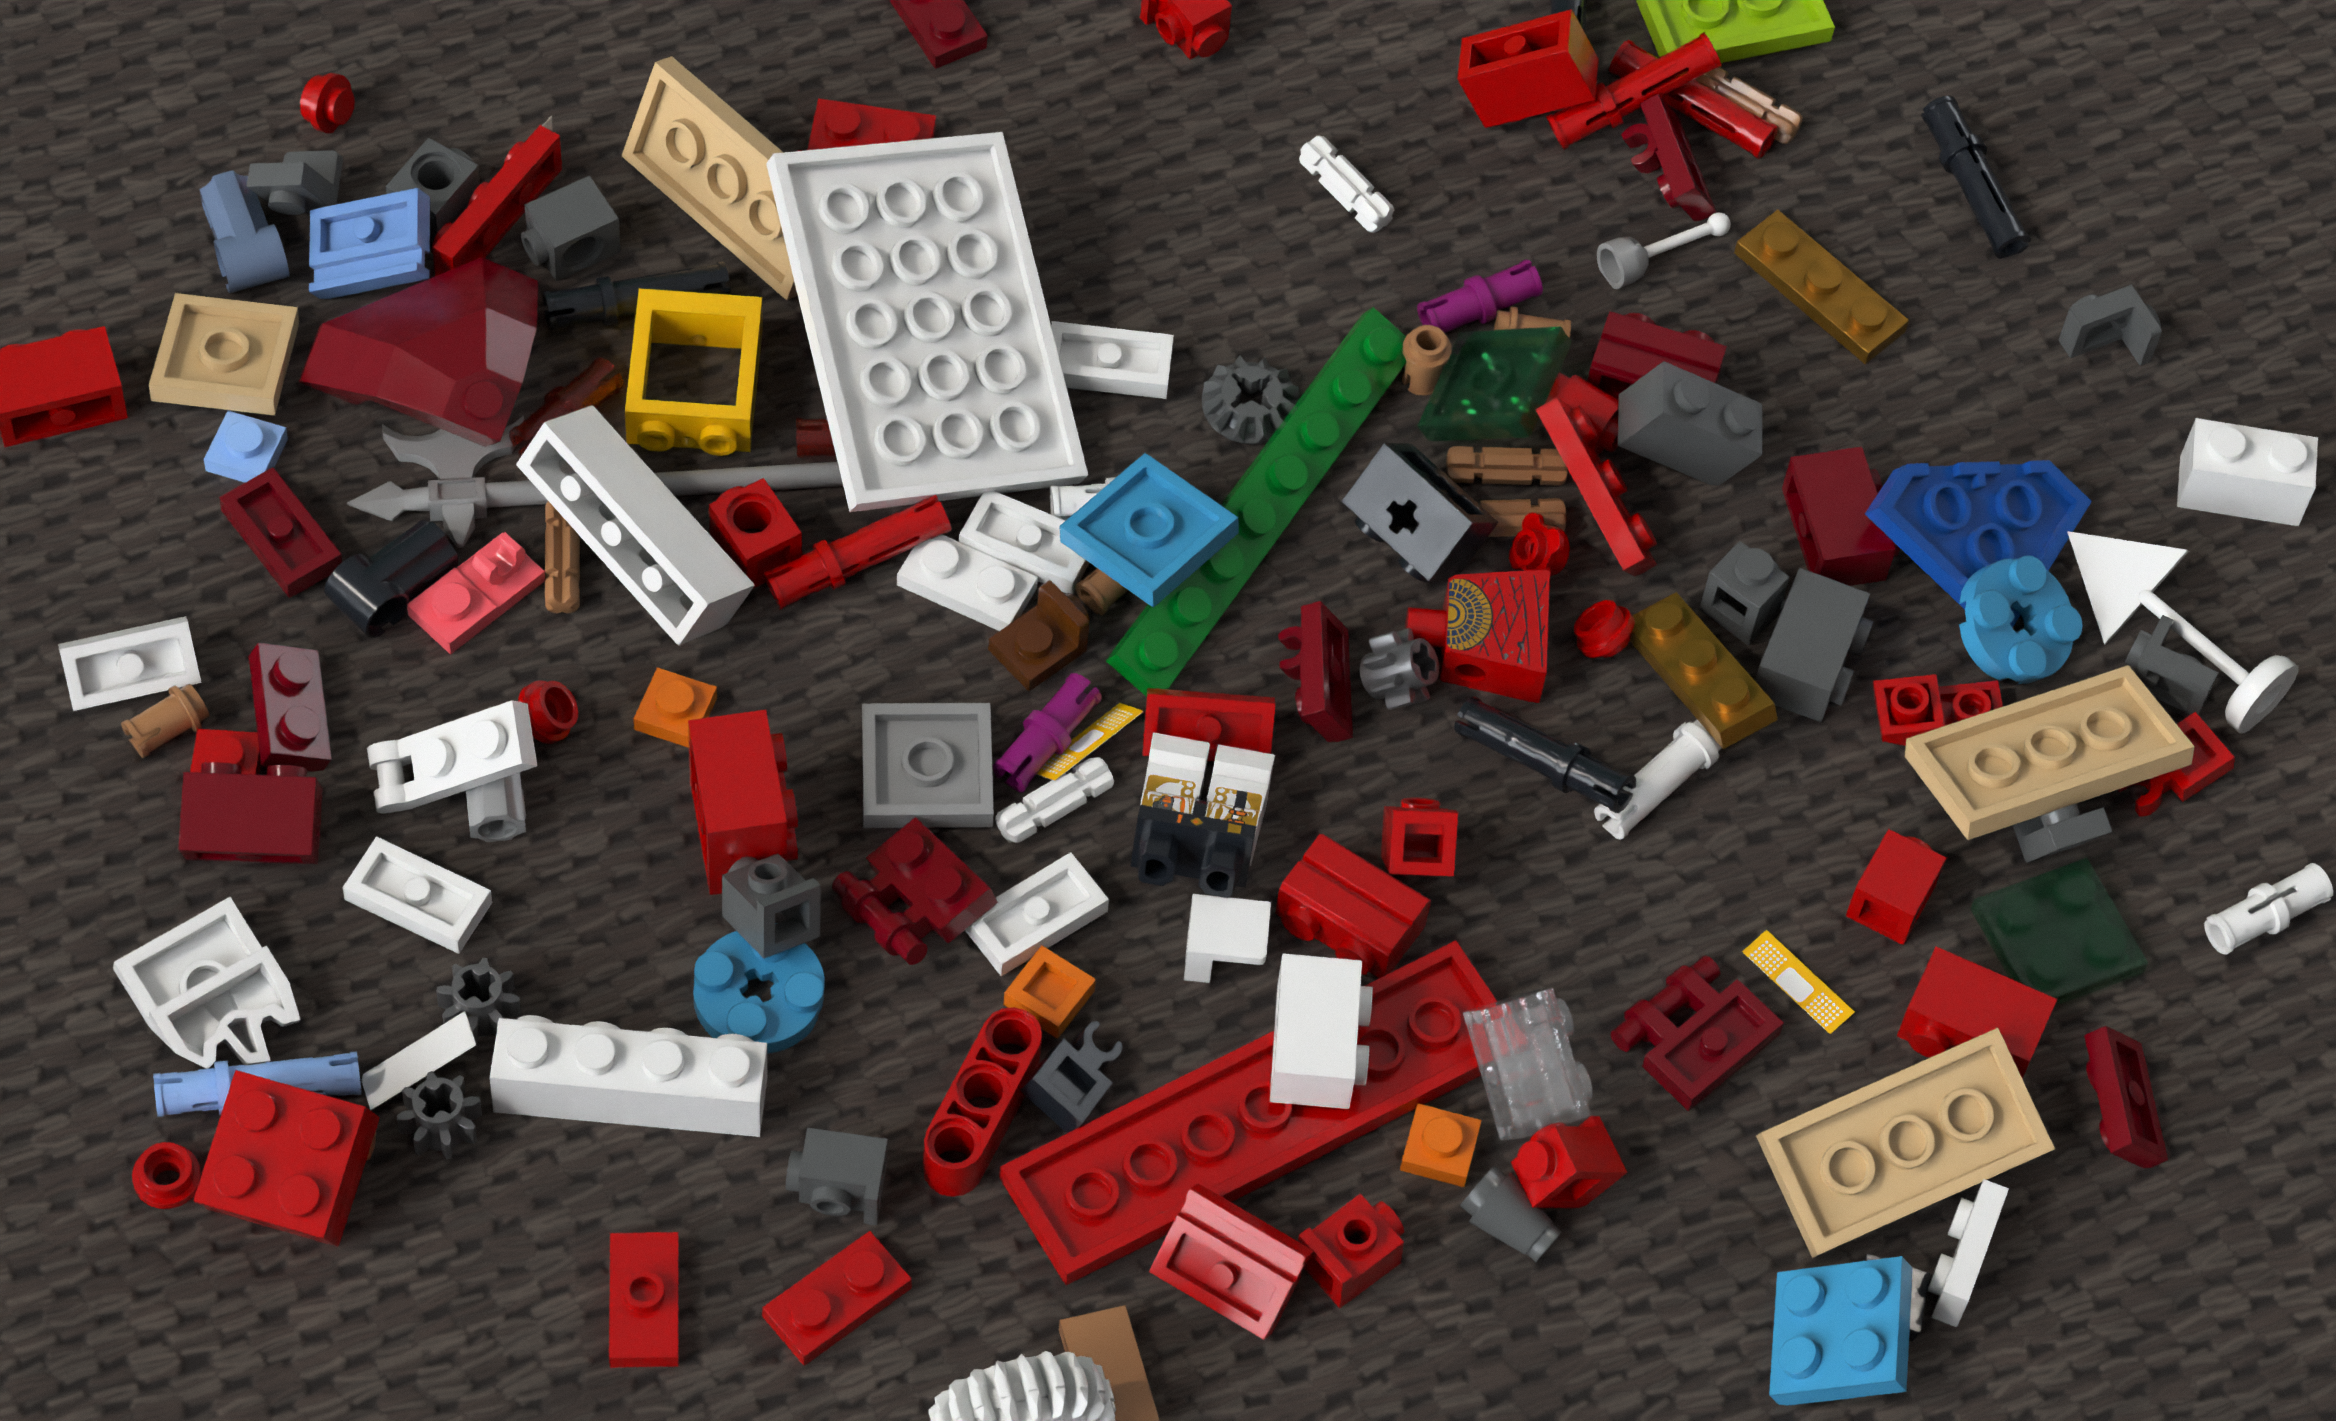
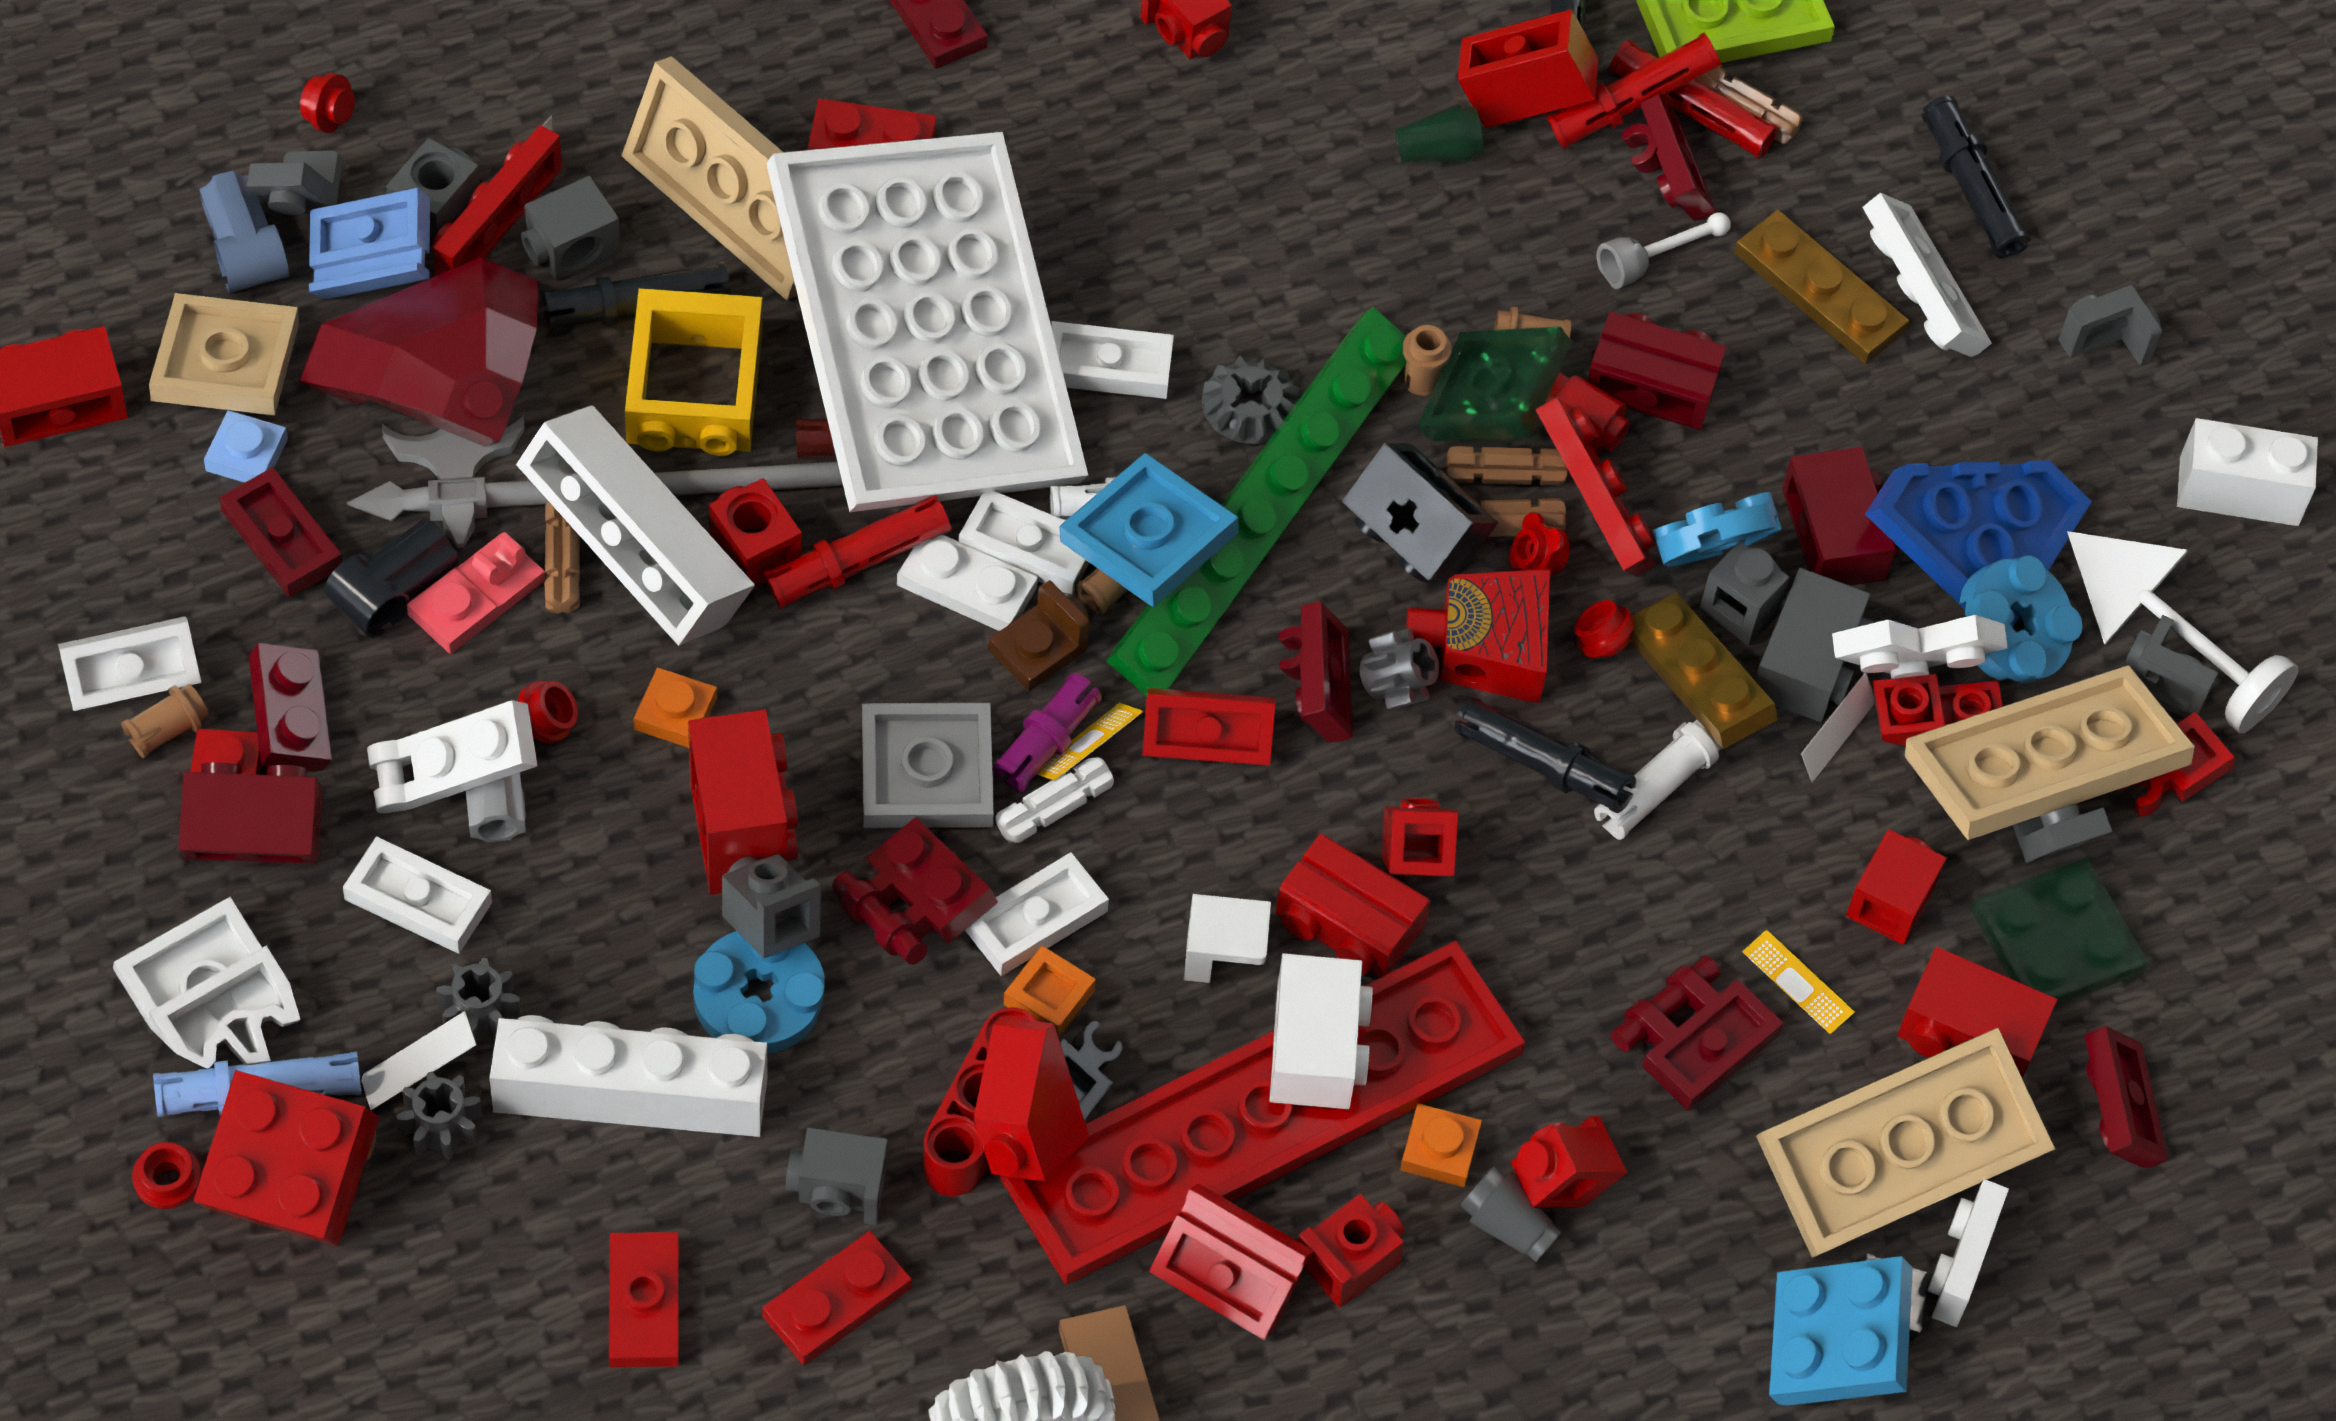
(576, 395): clear red pin -> none
(1027, 1102): none -> red slope
(1197, 836): hips -> none
(1346, 184): white axle -> none
(1441, 137): none -> clear green cone
(1482, 297): magenta pin -> none
(1529, 1062): clear brick -> none
(1690, 424): dark grey brick -> none
(1713, 530): none -> dark azure plate
(1838, 727): none -> white sticker
(1912, 651): none -> white plate
(1925, 276): none -> white plate
(2268, 908): white pin -> none

